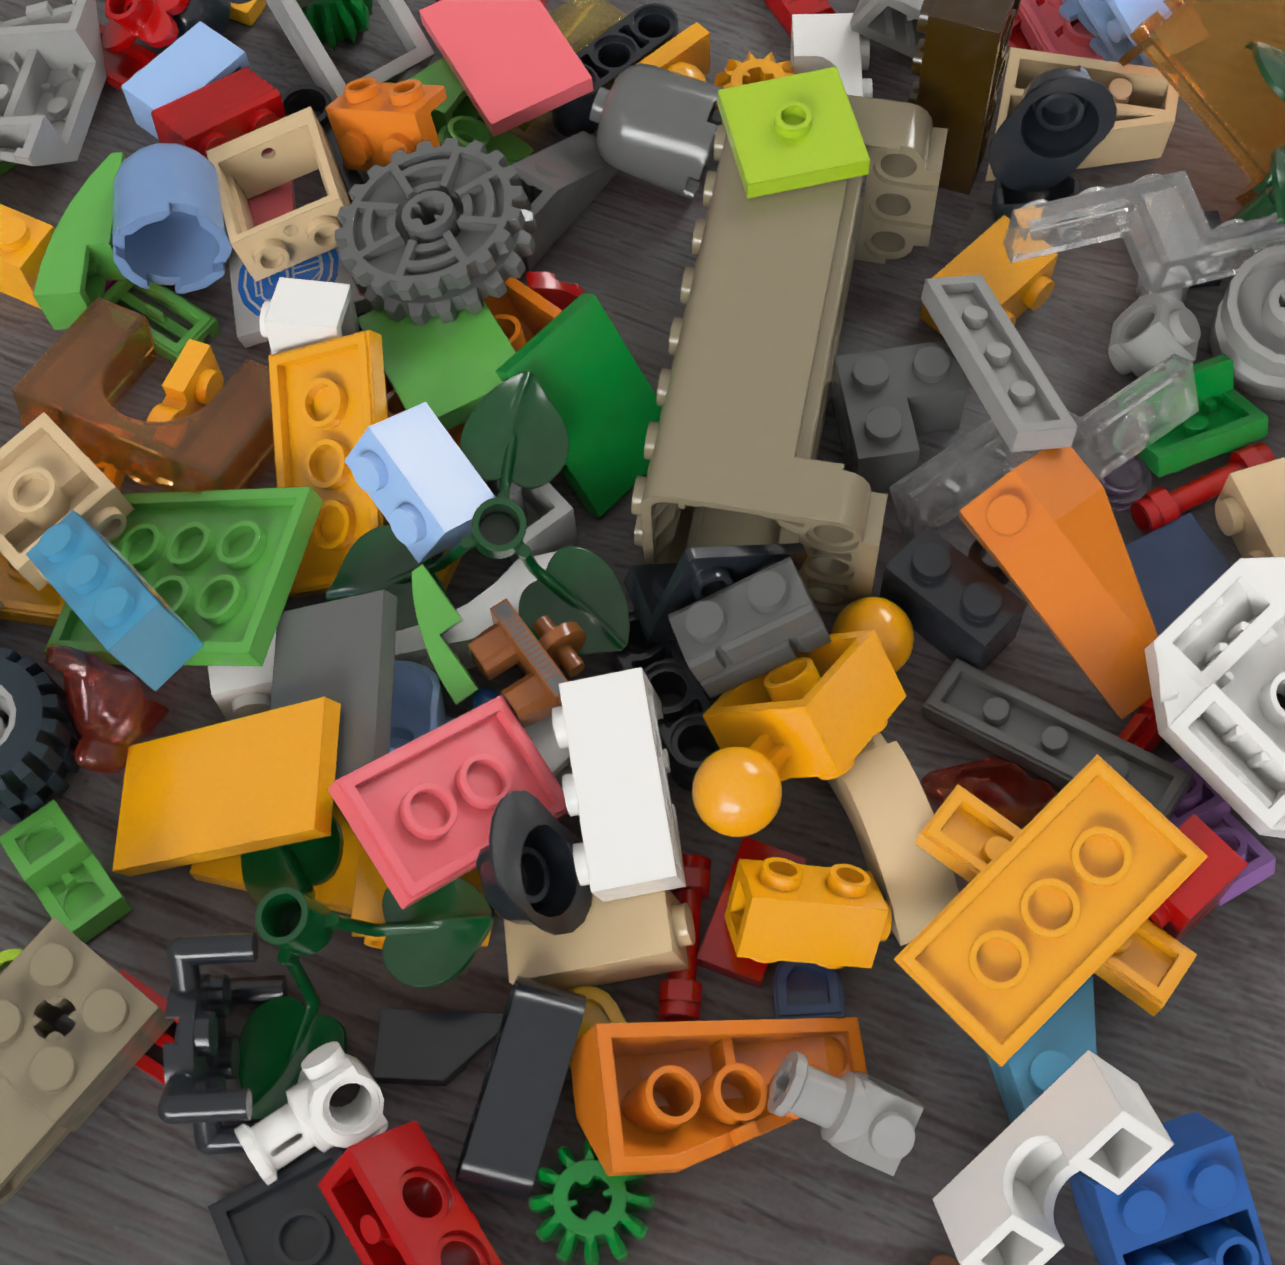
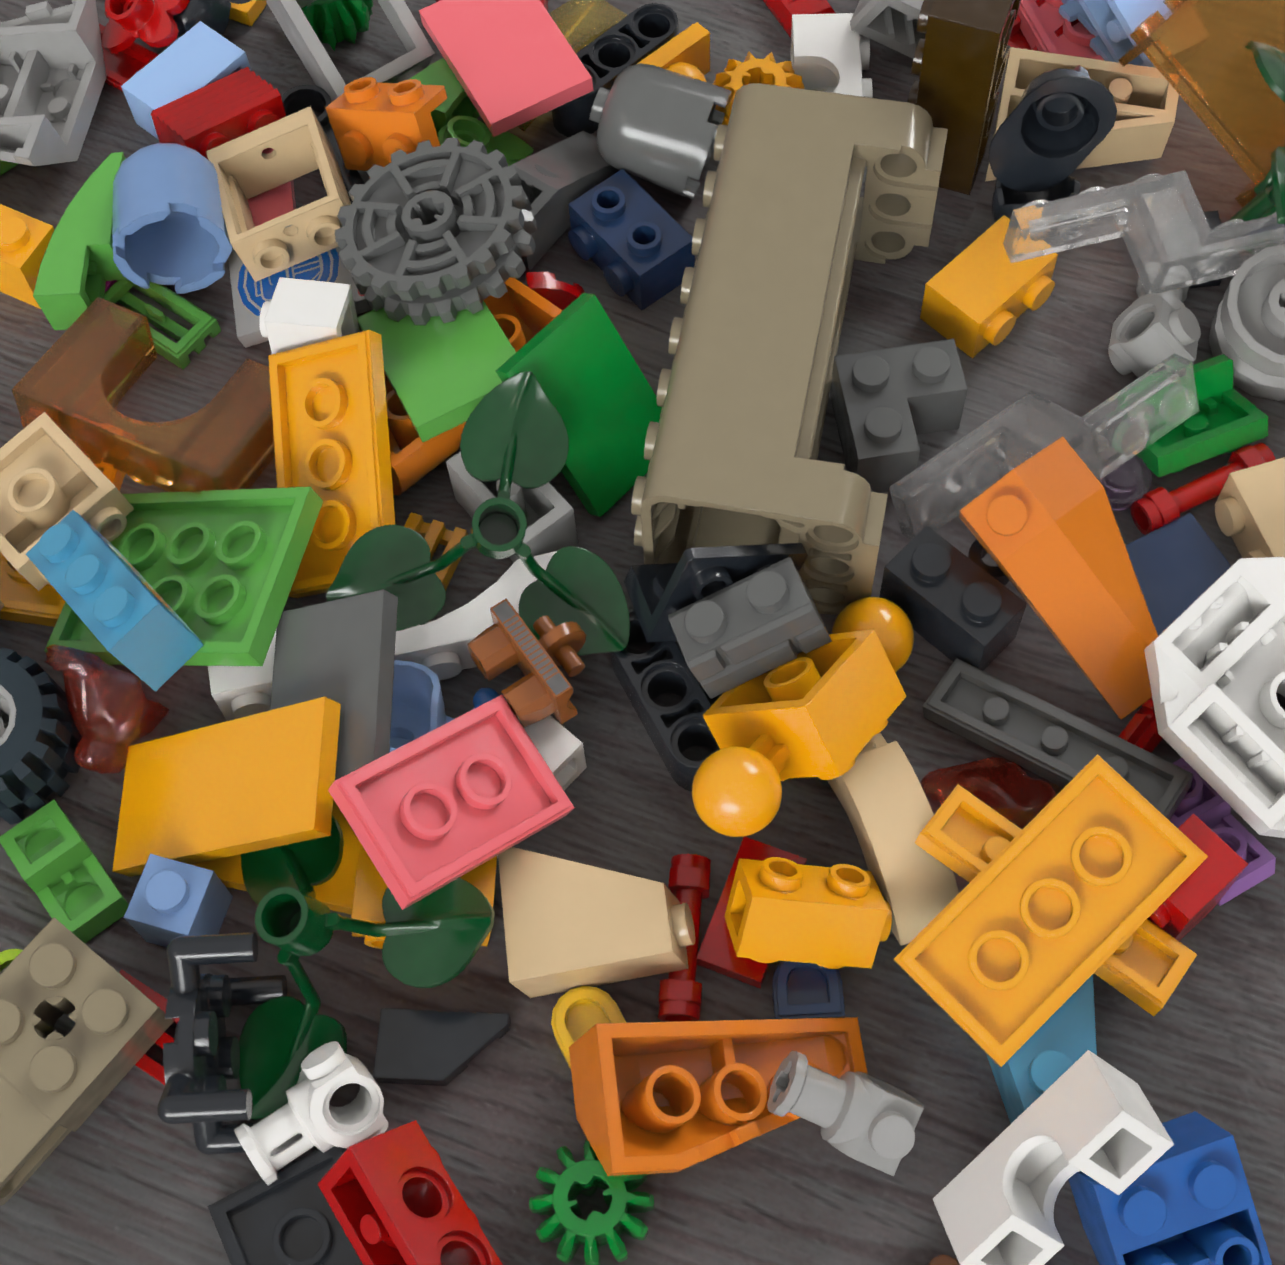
(177, 901): none -> medium blue brick
(190, 383): light orange plate -> none
(418, 480): light blue brick -> none
(436, 617): bright green slope -> none
(521, 1088): black beam -> none
(531, 867): black piece -> none
(619, 785): white wedge -> none
(630, 239): none -> dark blue brick
(793, 132): lime plate -> none
(998, 364): light grey plate -> none

